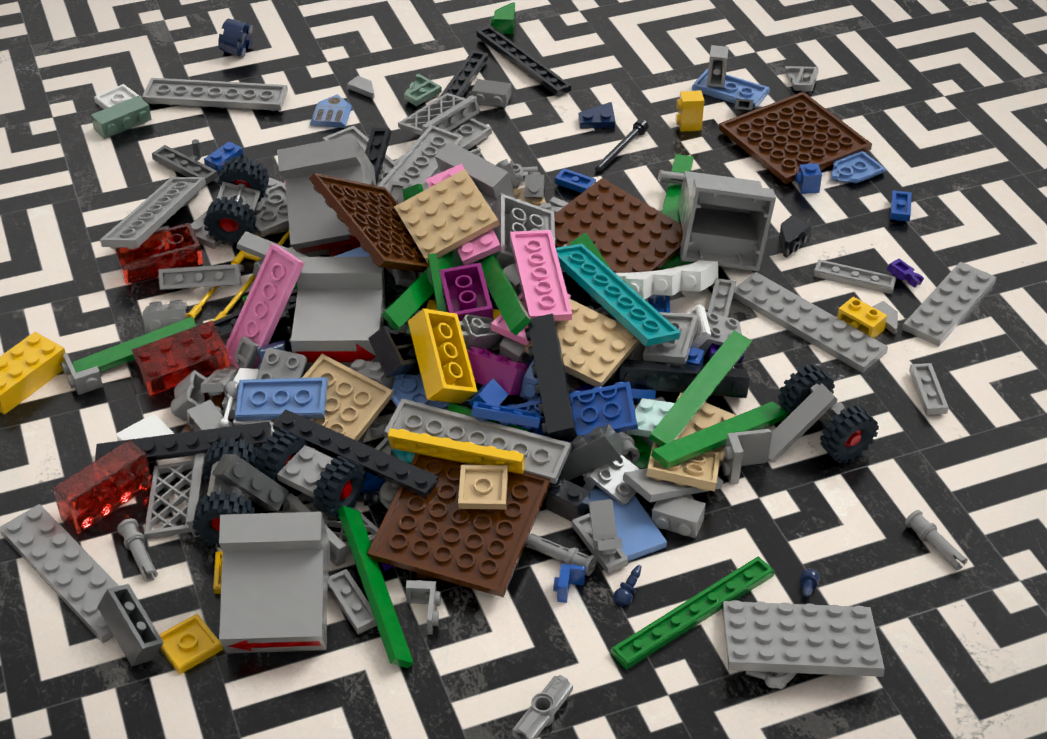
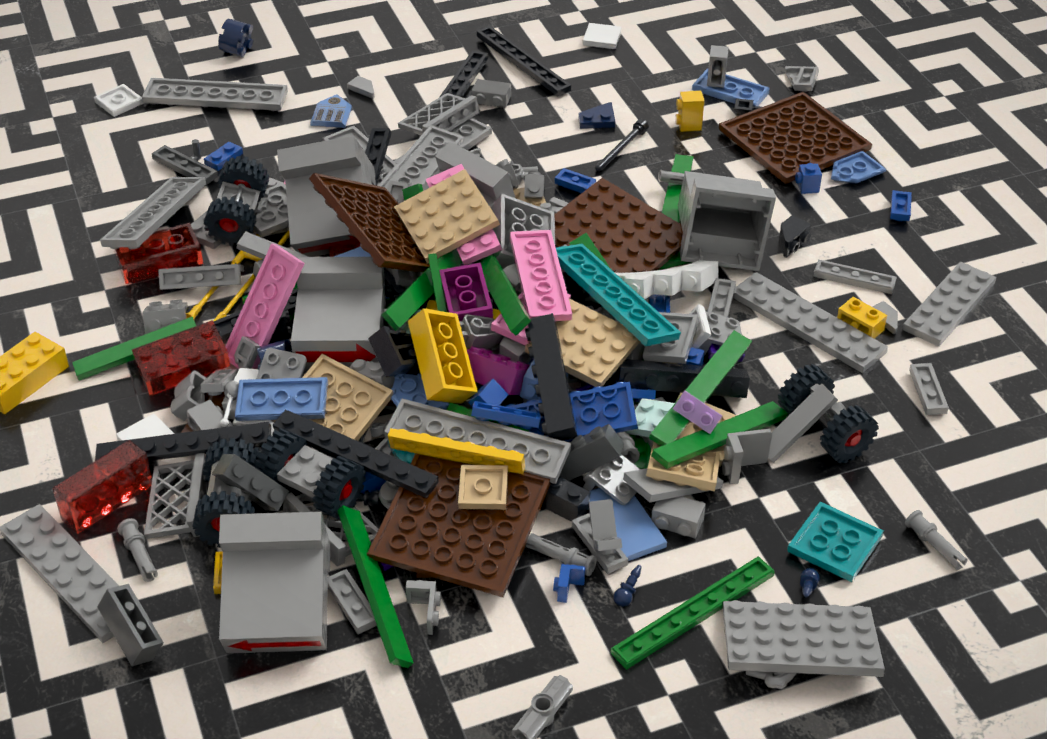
(84, 380): light grey bracket -> none
(121, 117): sand green brick -> none
(189, 643): yellow tile -> none
(421, 90): sand green wing -> none
(504, 19): green slope -> none
(602, 36): none -> white tile
(697, 412): none -> lavender hinge
(835, 541): none -> teal plate
(905, 272): dark purple plate -> none

